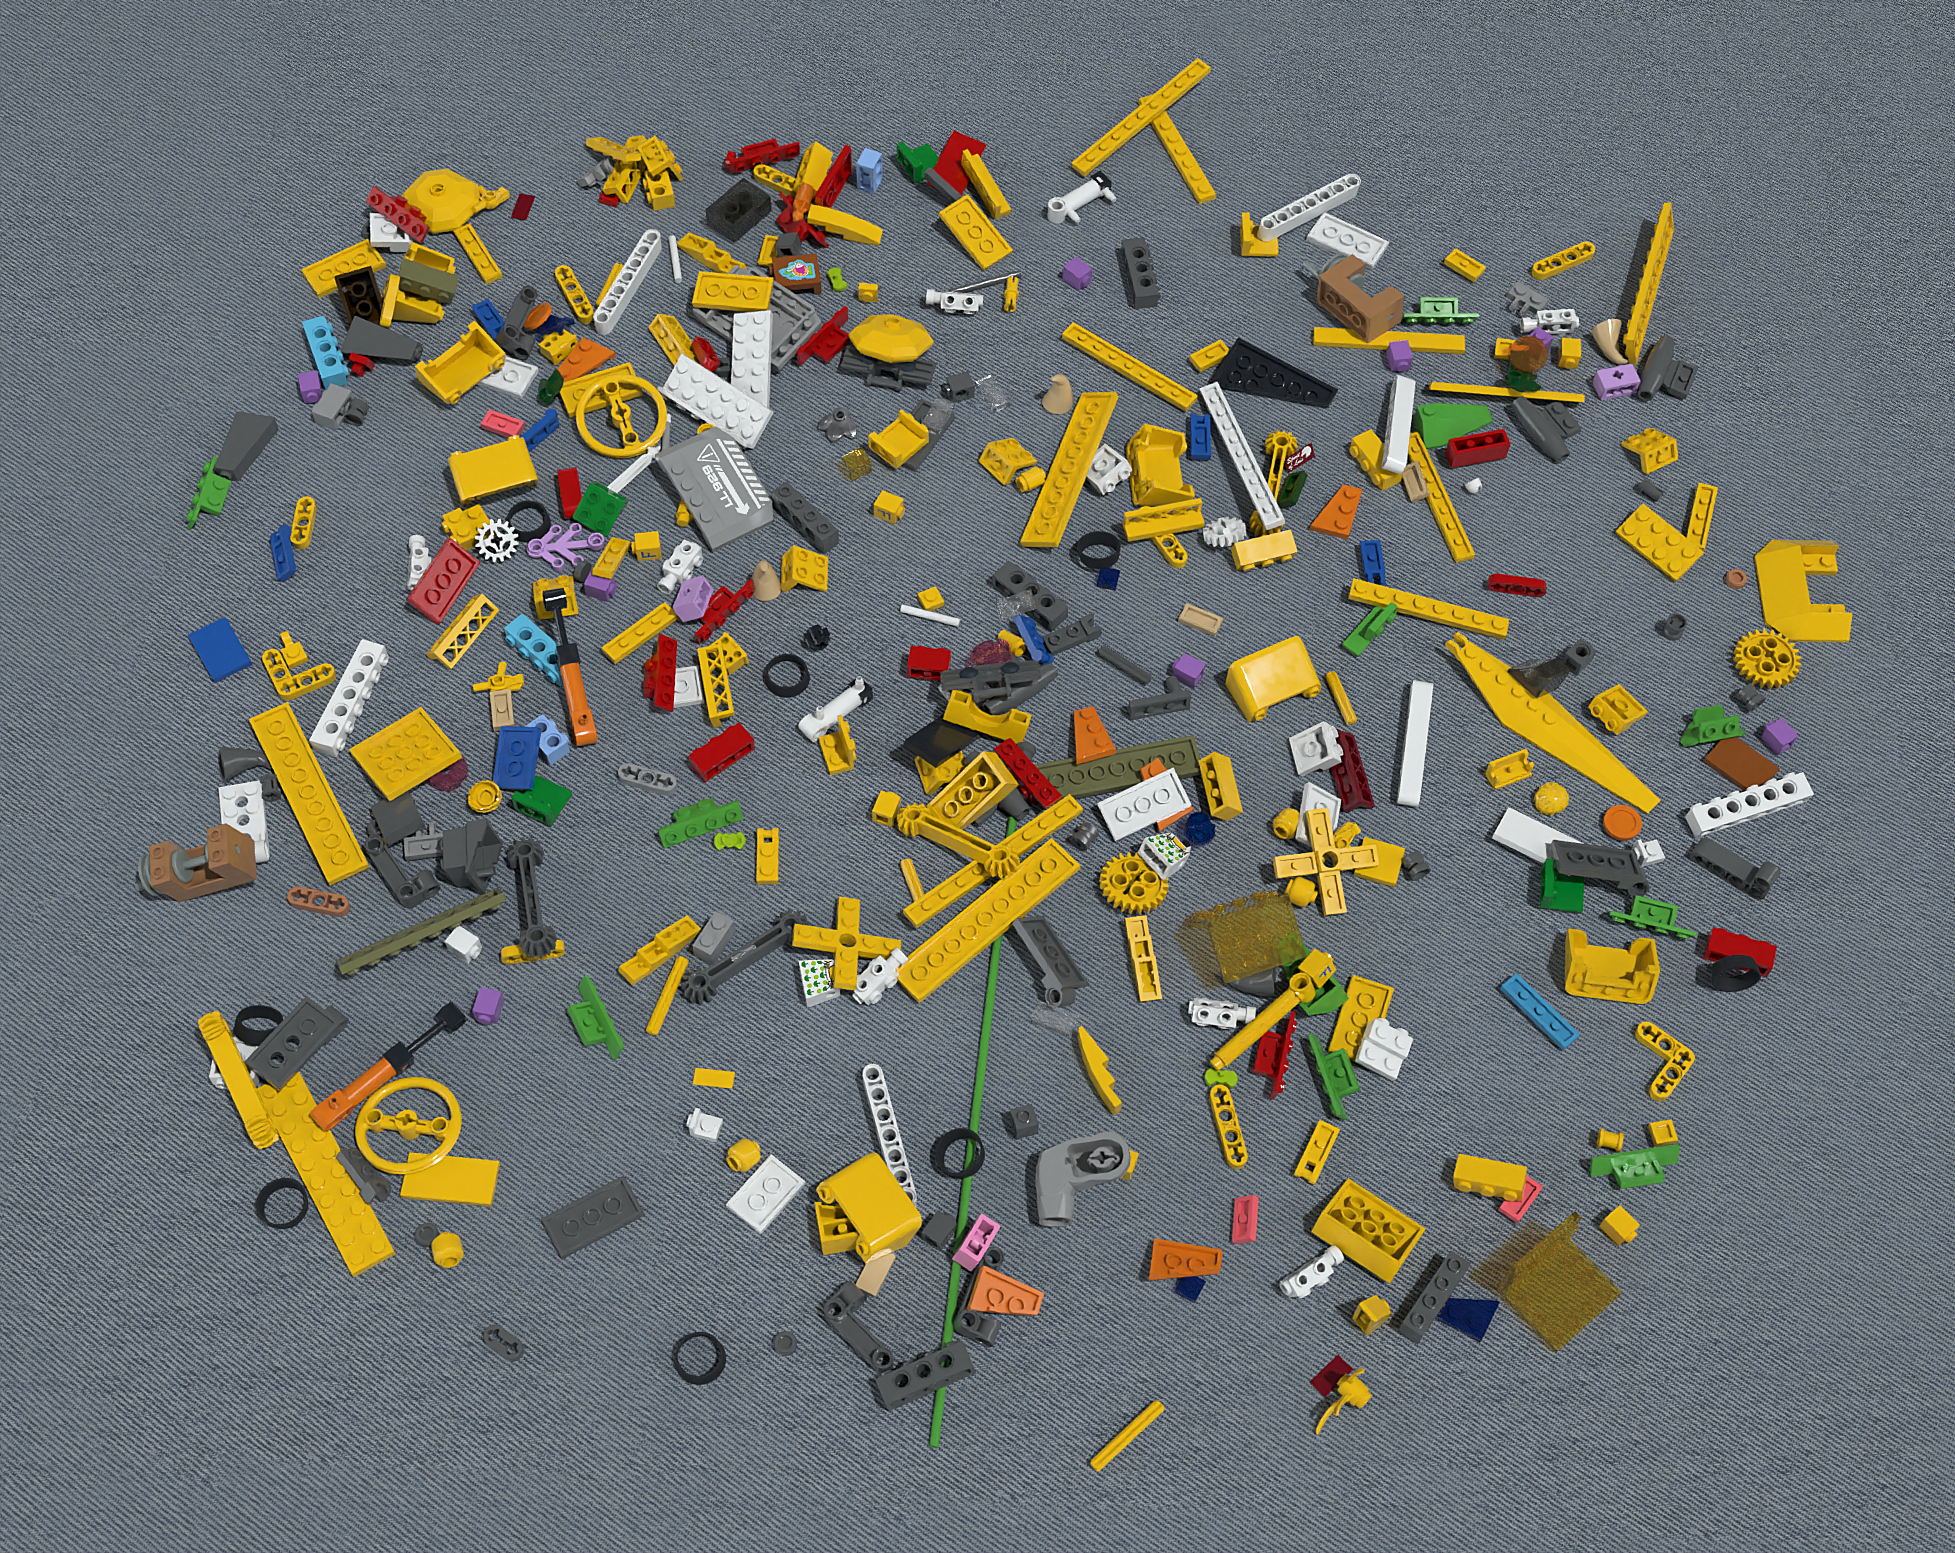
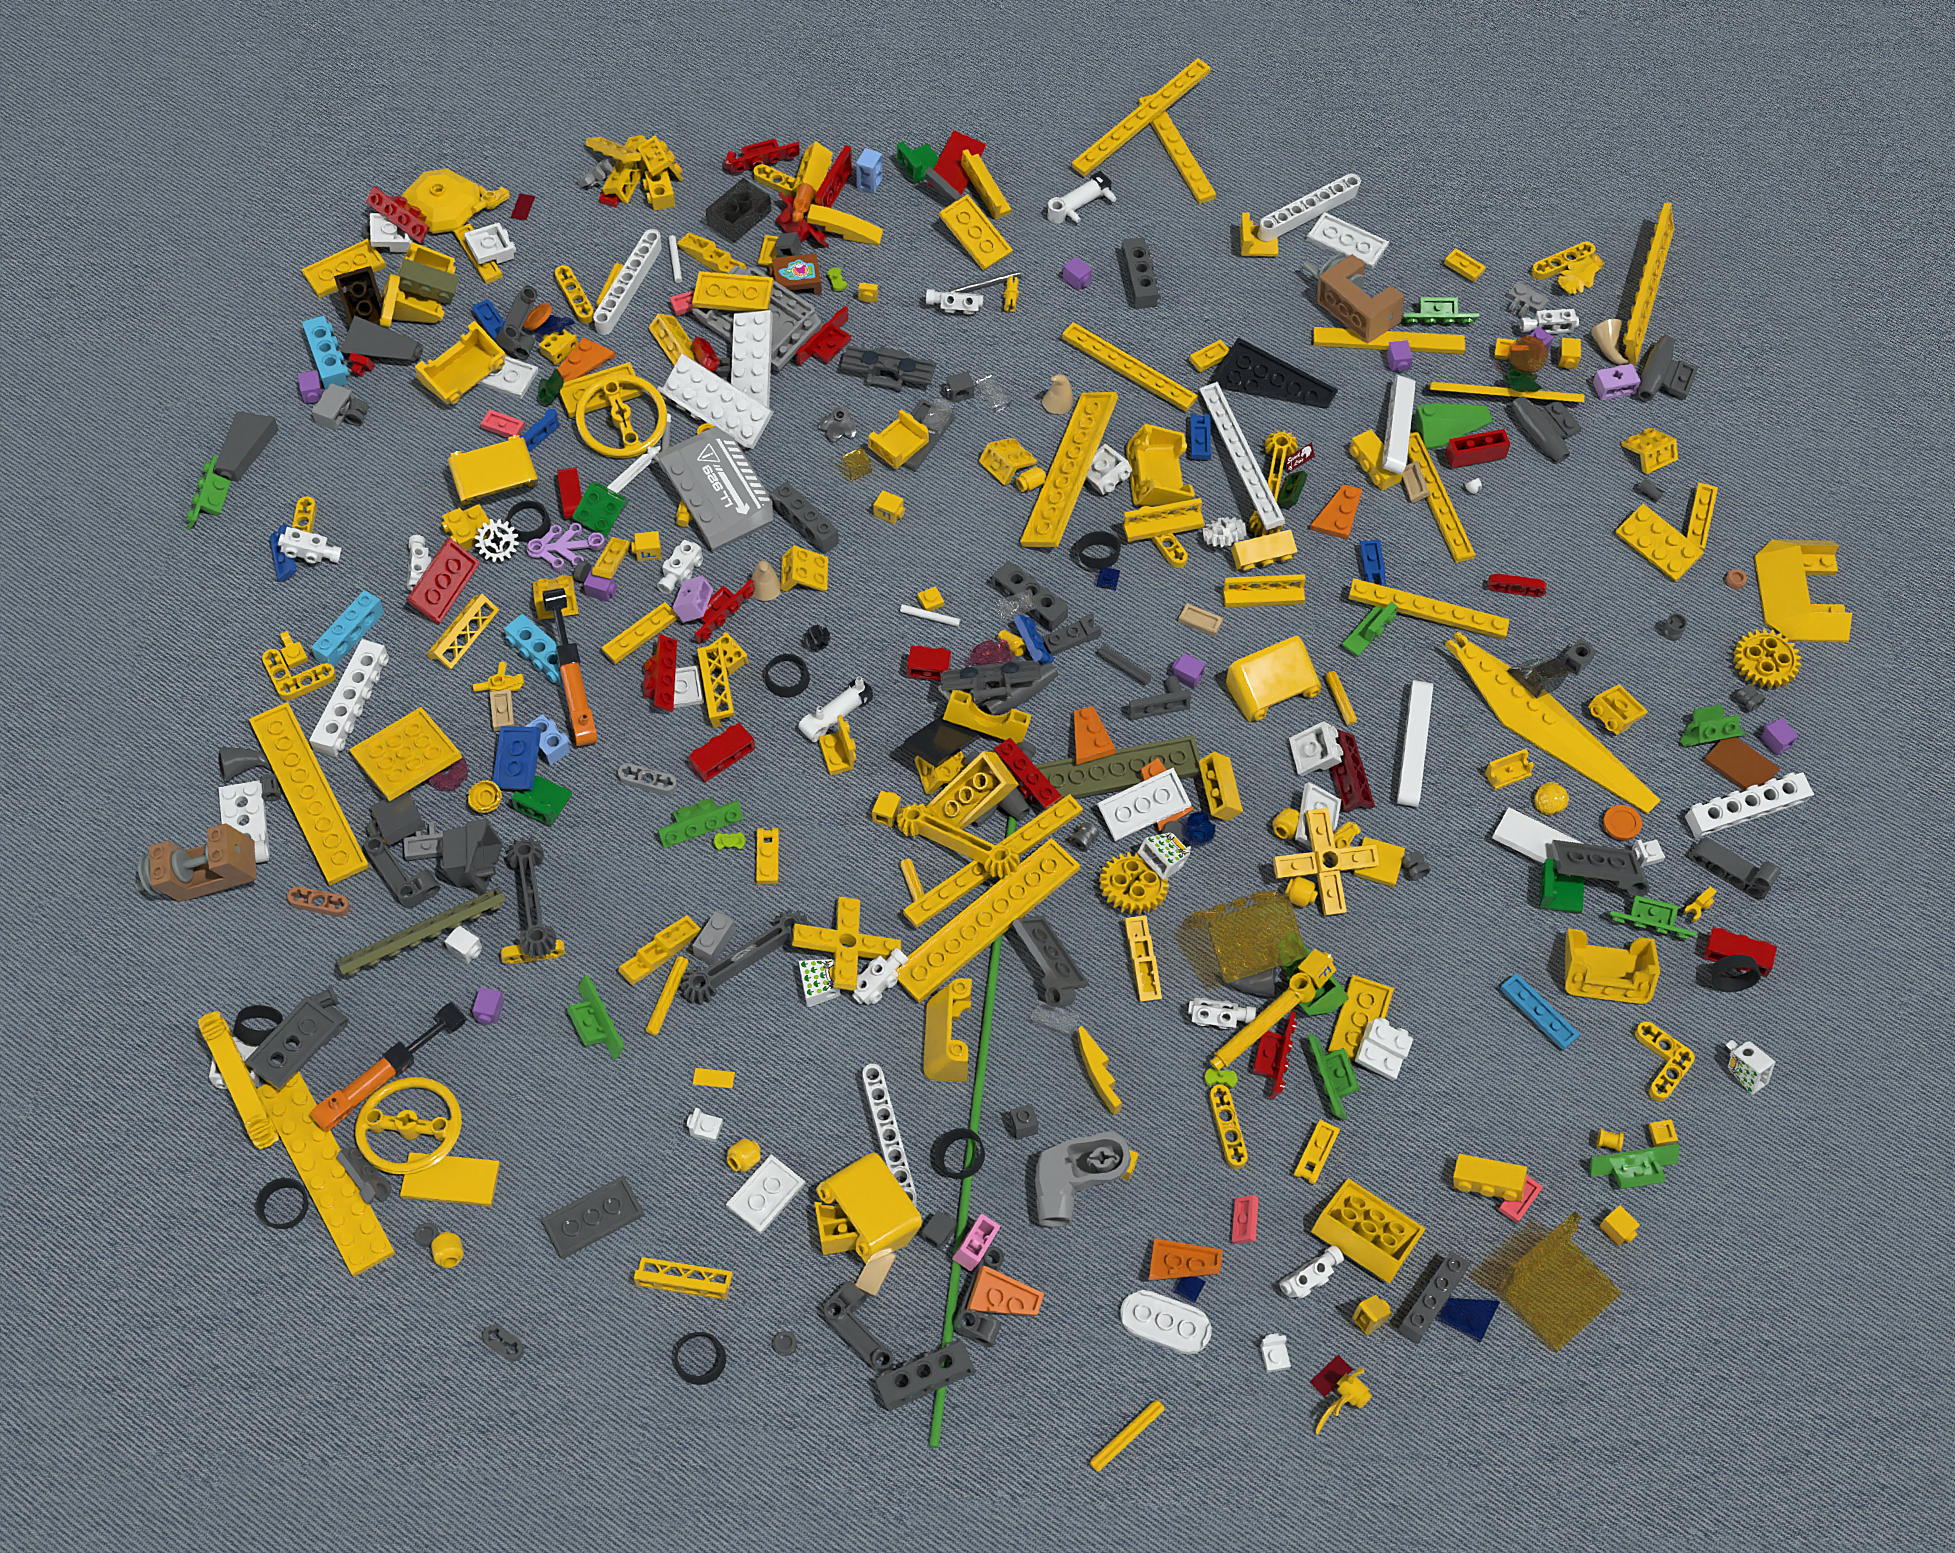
(220, 649): blue tile -> none
(307, 546): none -> white brick
(325, 998): none -> dark grey bush
(348, 629): none -> medium azure brick
(490, 244): none -> white plate
(682, 303): none -> coral plate
(683, 1284): none -> yellow fence
(891, 338): yellow rock -> none
(945, 1057): none -> yellow windscreen
(1165, 1322): none -> white tile
(1175, 828): none -> dark grey tile
(1264, 593): none -> yellow fence
(1275, 1353): none -> white bracket
(1580, 274): none -> yellow plant
(1704, 901): none -> yellow plate
(1749, 1065): none -> white torso

